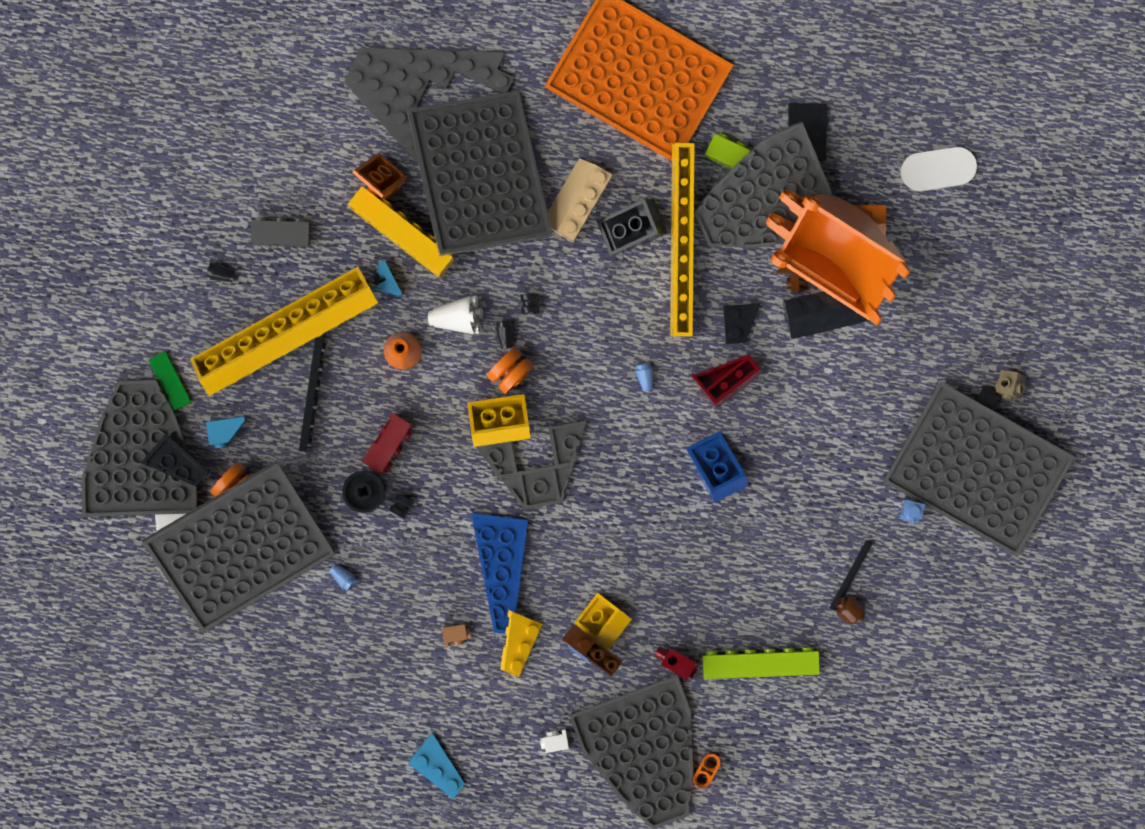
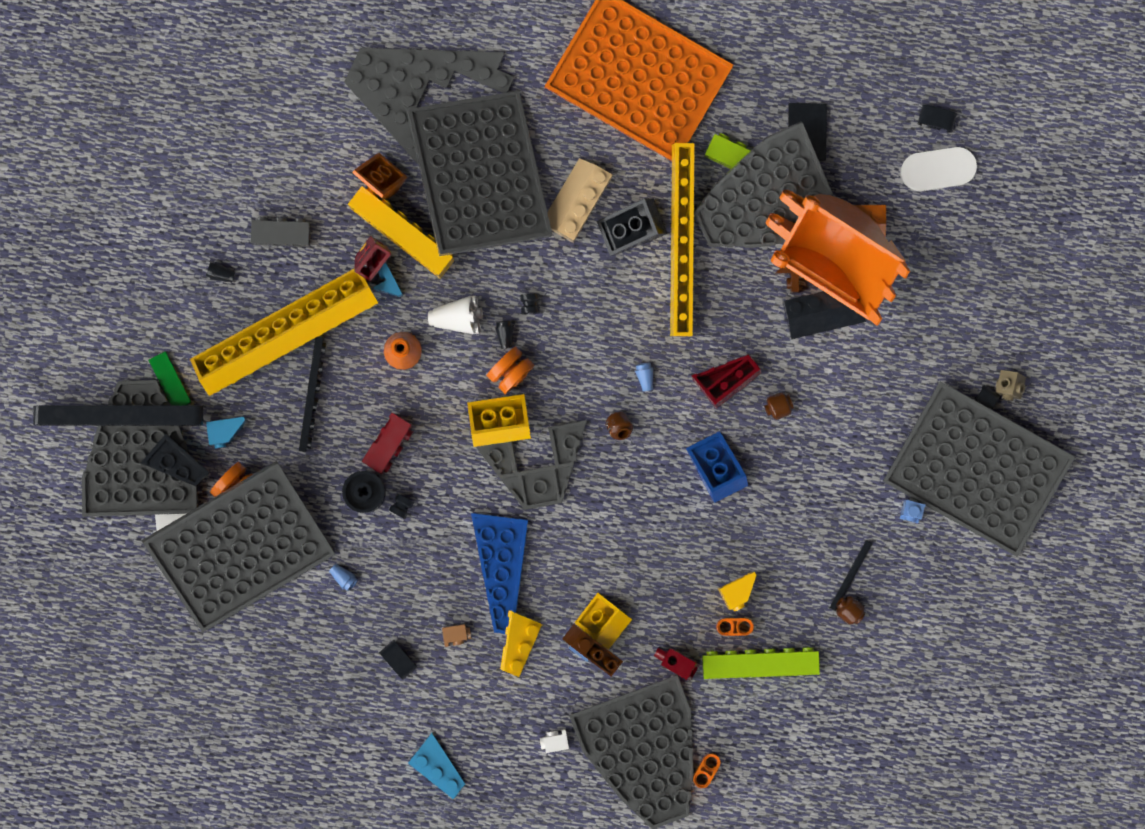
(117, 415): none -> black beam
(373, 255): none -> dark red torso
(398, 659): none -> black beam
(619, 425): none -> reddish brown head
(734, 626): none -> orange beam
(738, 322): black wing -> none
(738, 591): none -> yellow slope
(779, 405): none -> reddish brown head
(937, 118): none -> black beam

